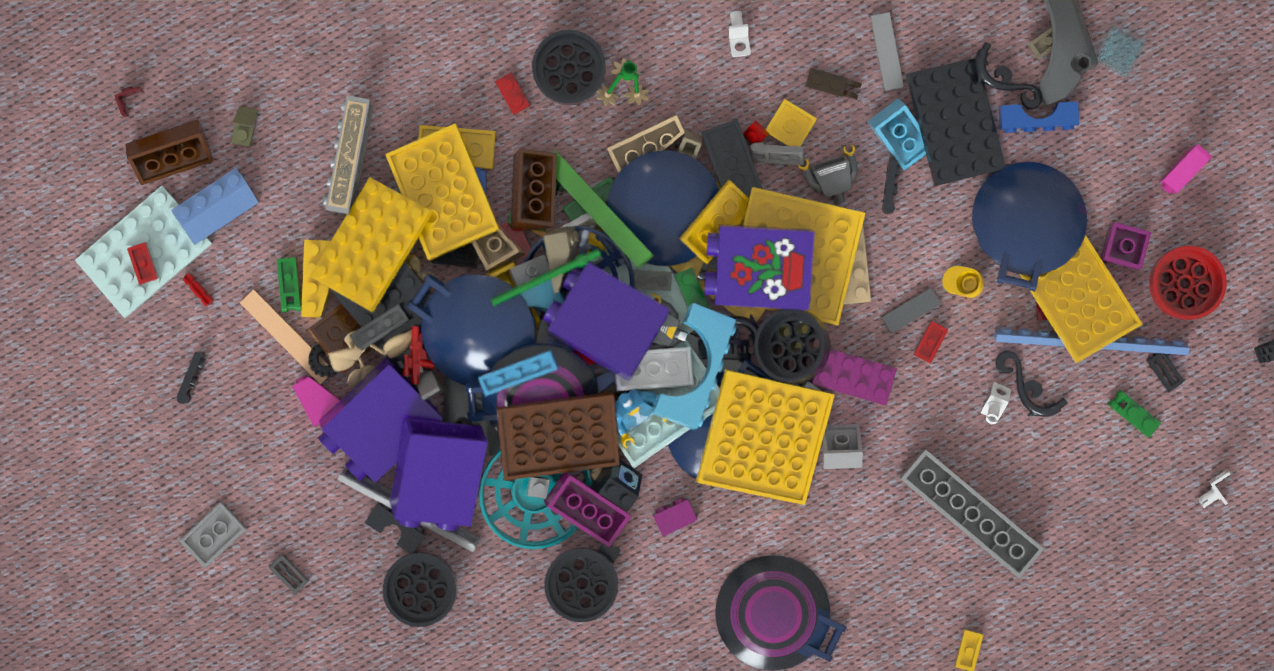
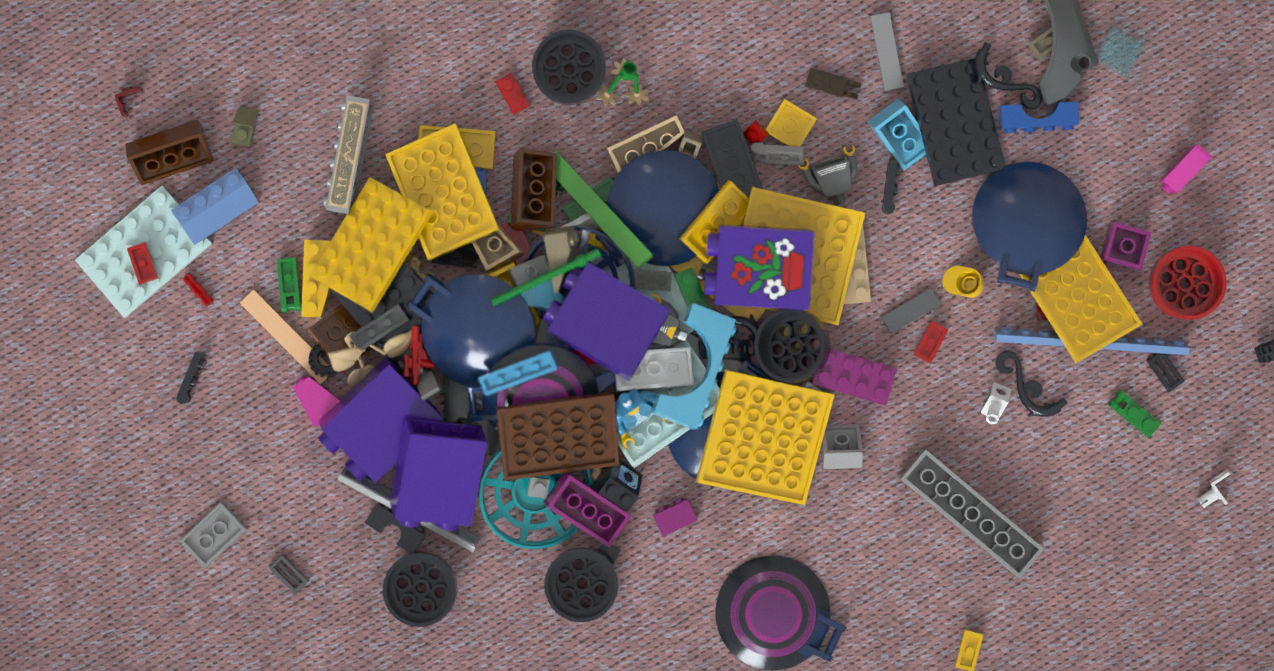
(738, 34): white bracket -> none

